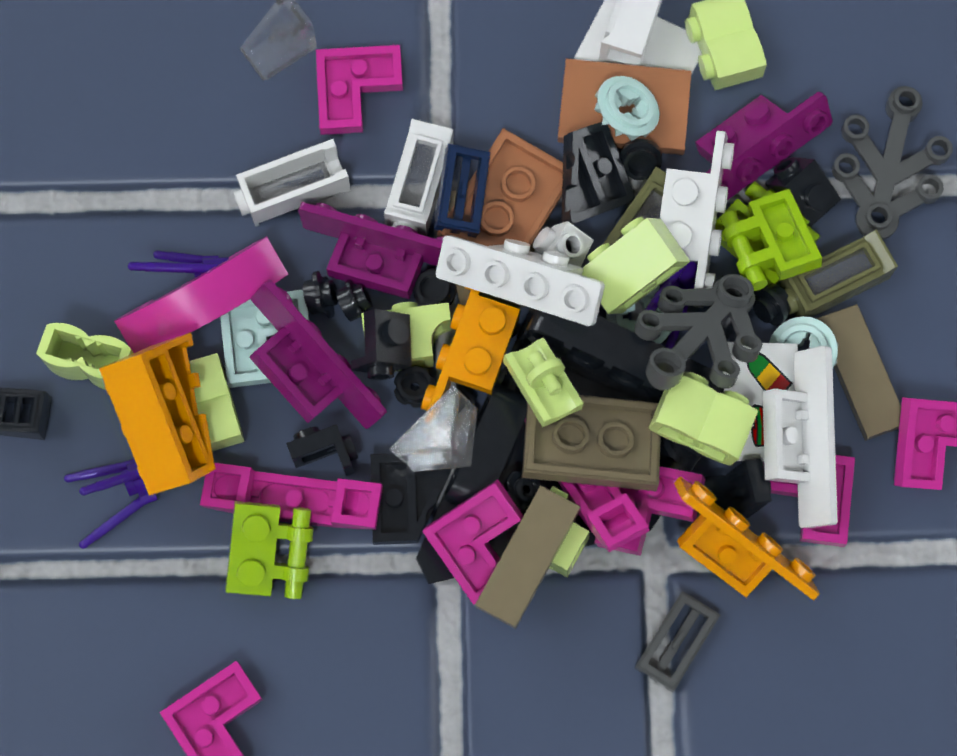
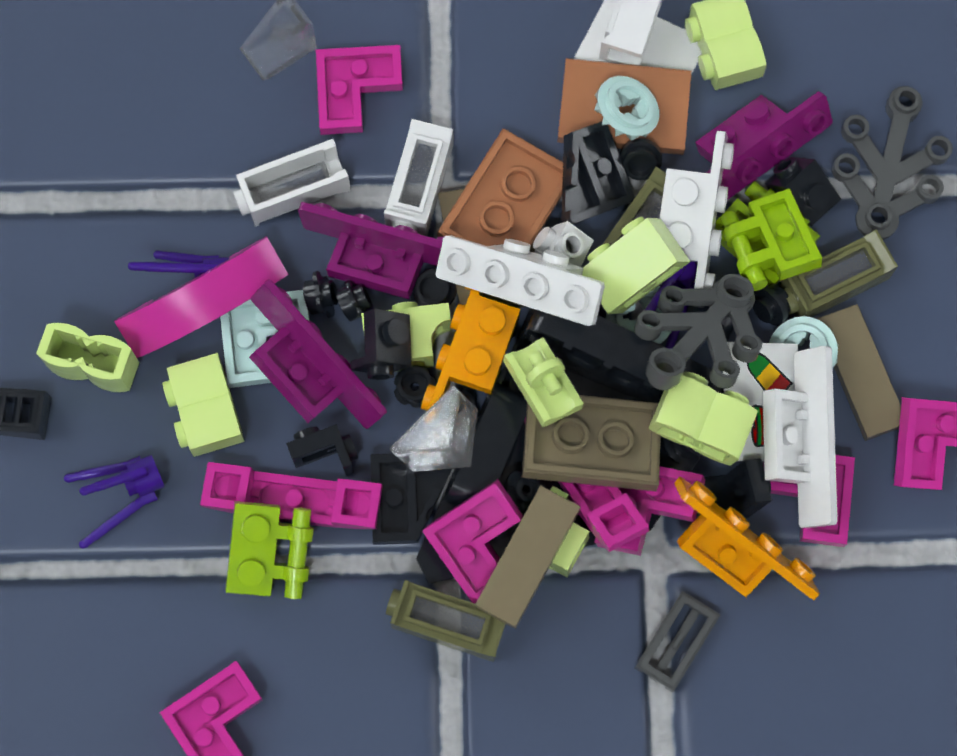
(160, 414): light orange wedge -> none
(444, 620): none -> olive window
(457, 224): dark blue tile -> none

